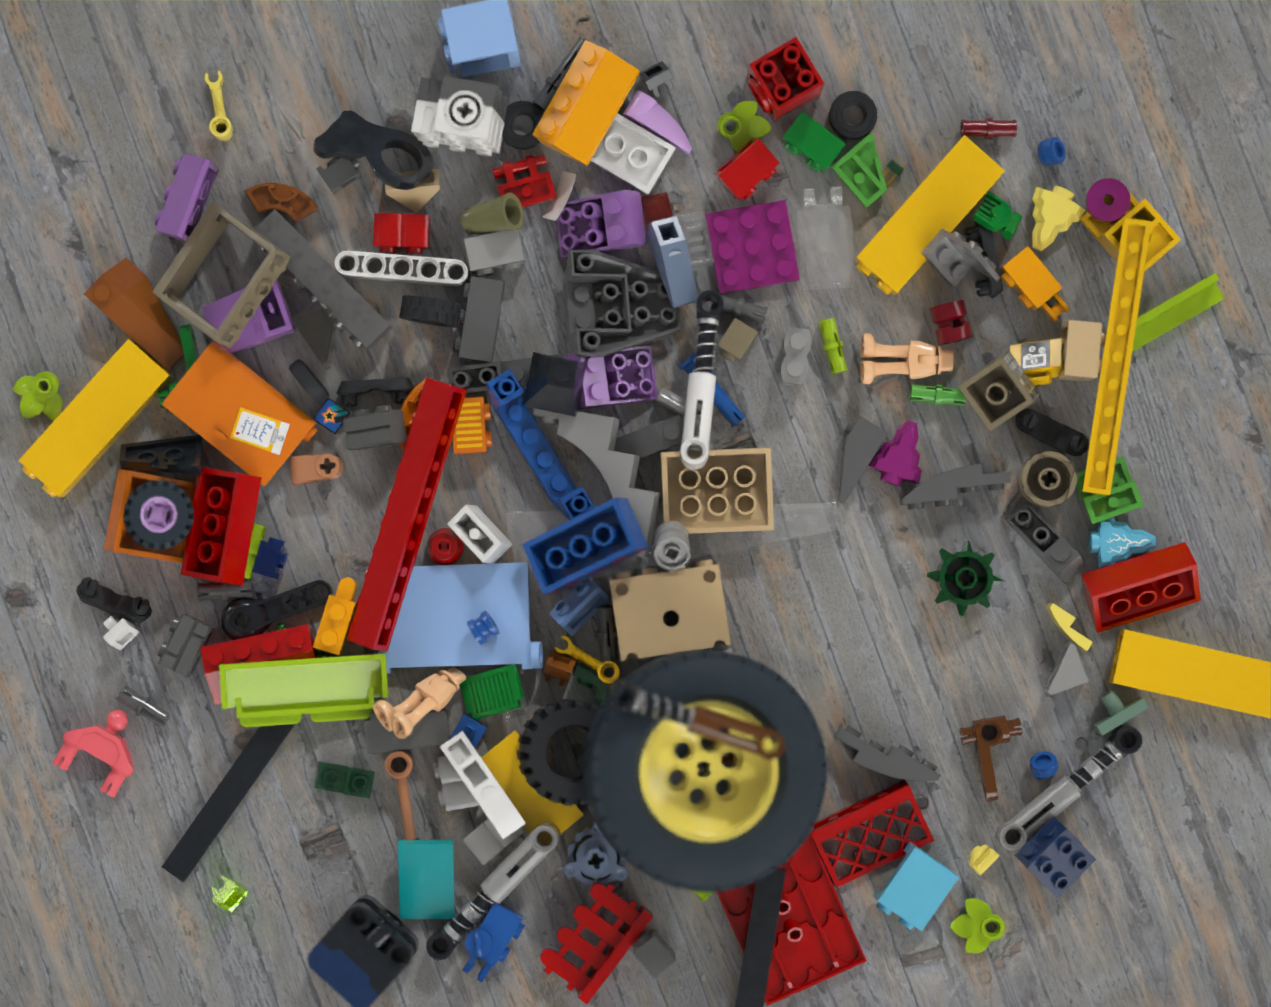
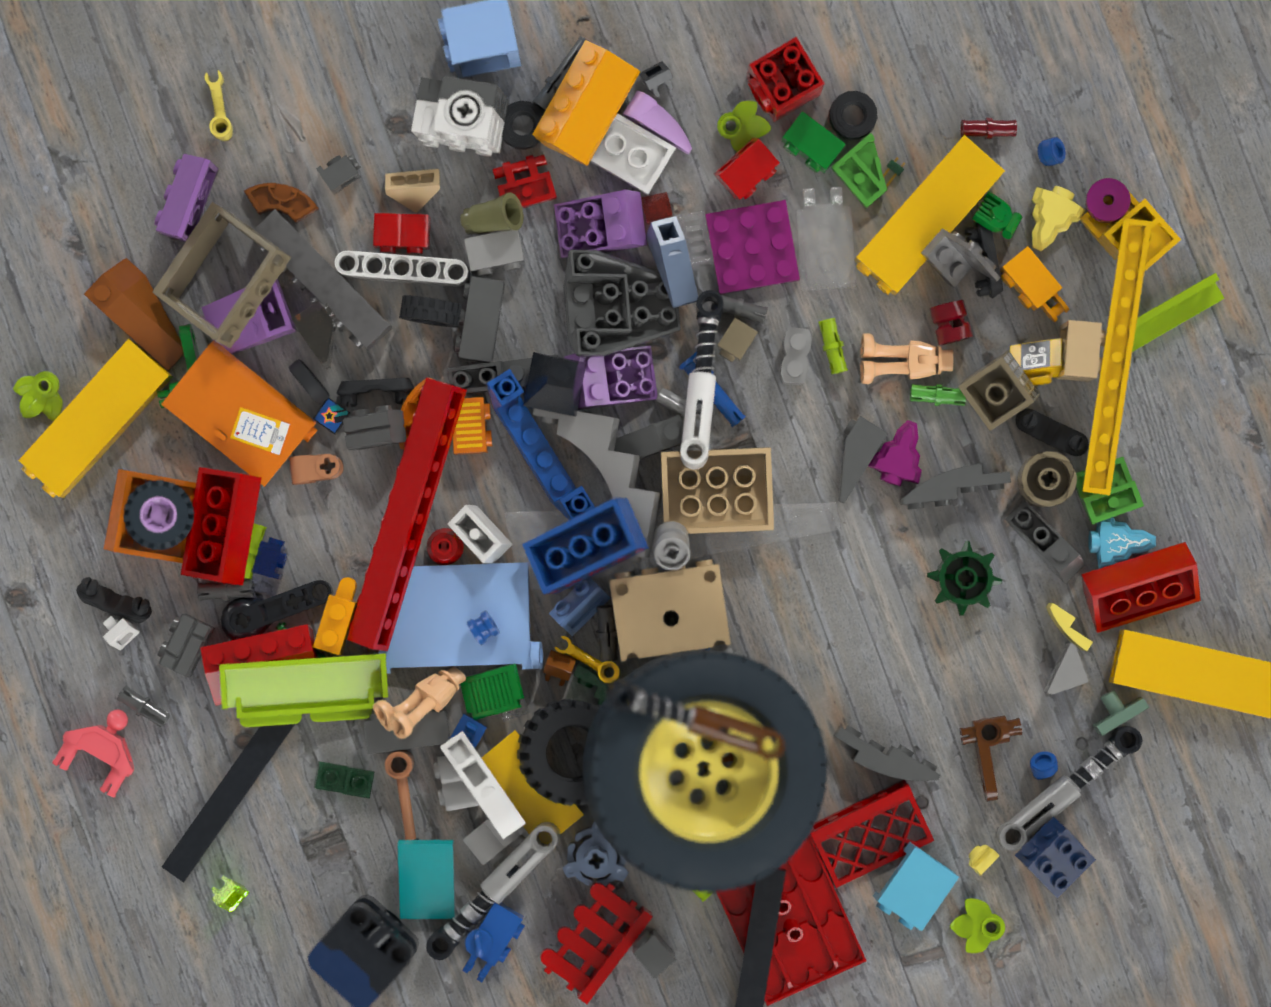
(169, 455): black wing -> none
(356, 138): black animal -> none
(563, 192): white sticker -> none

